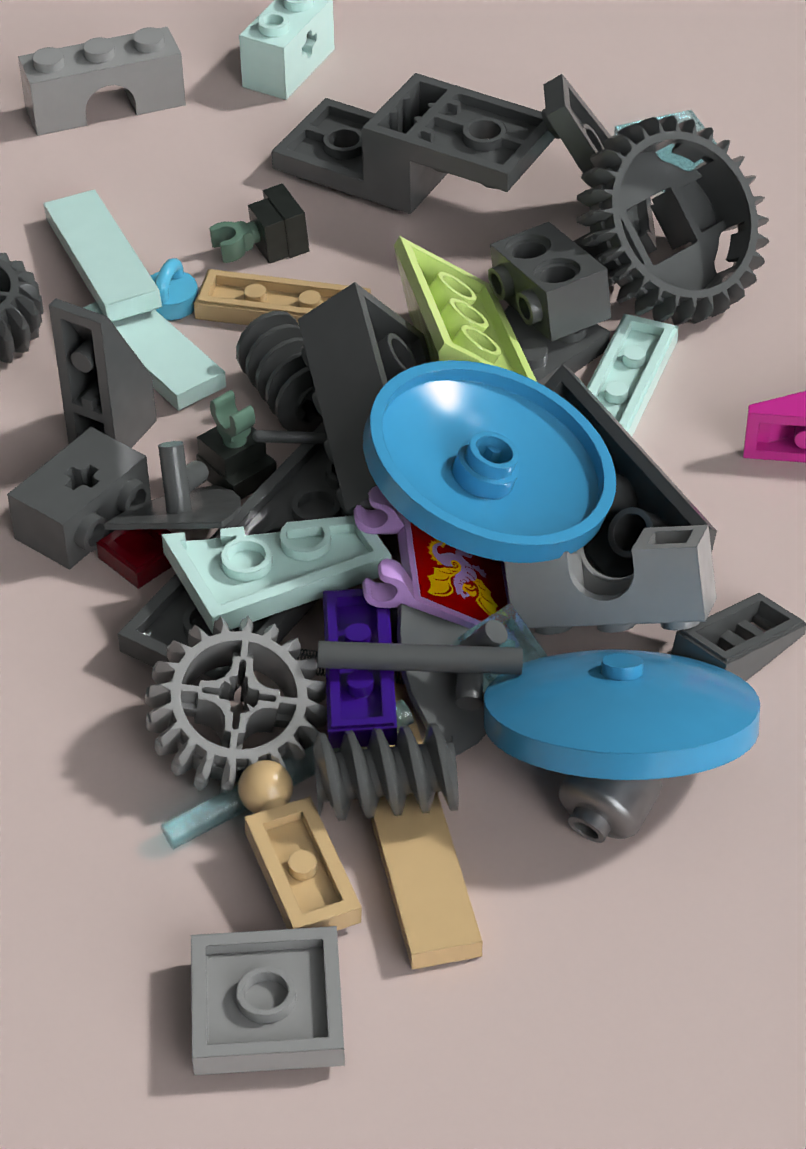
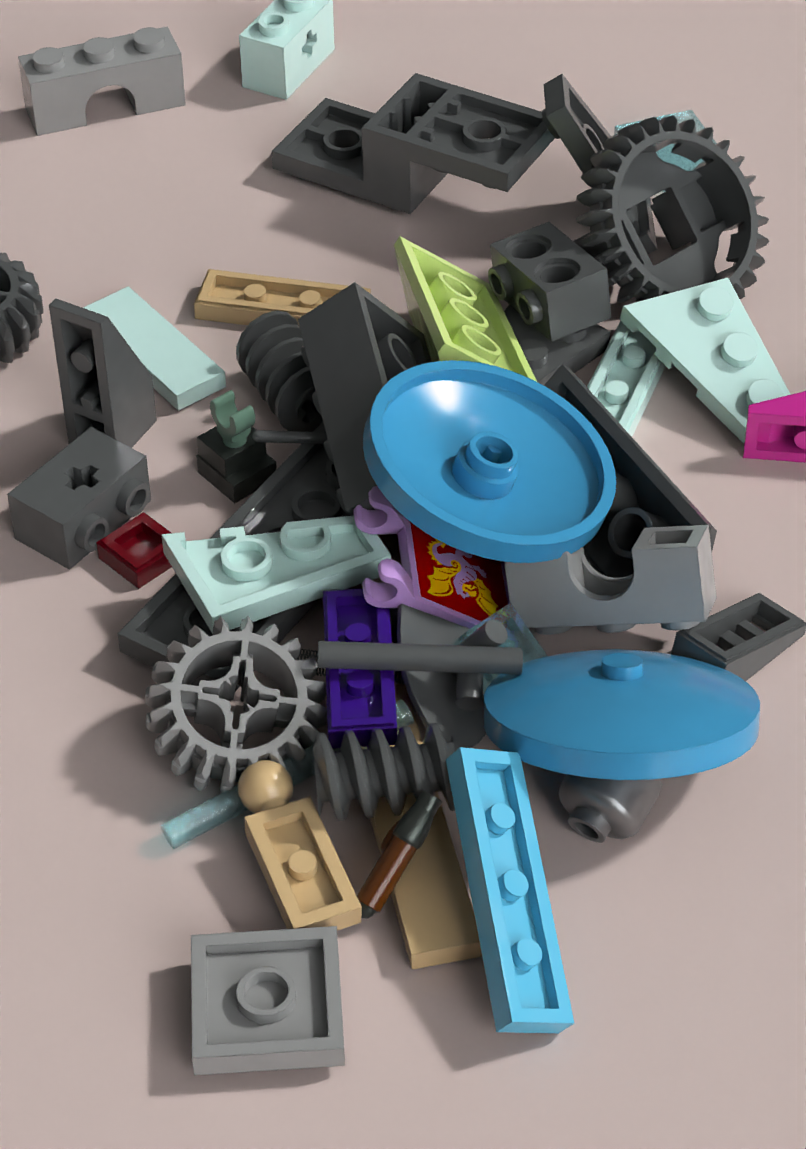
(102, 256): light aqua tile -> none
(176, 289): medium azure tile -> none
(183, 502): dark grey shield -> none
(274, 227): pearl dark grey piece -> none
(397, 851): none -> piece
(509, 892): none -> medium azure plate
(713, 346): none -> light aqua wing

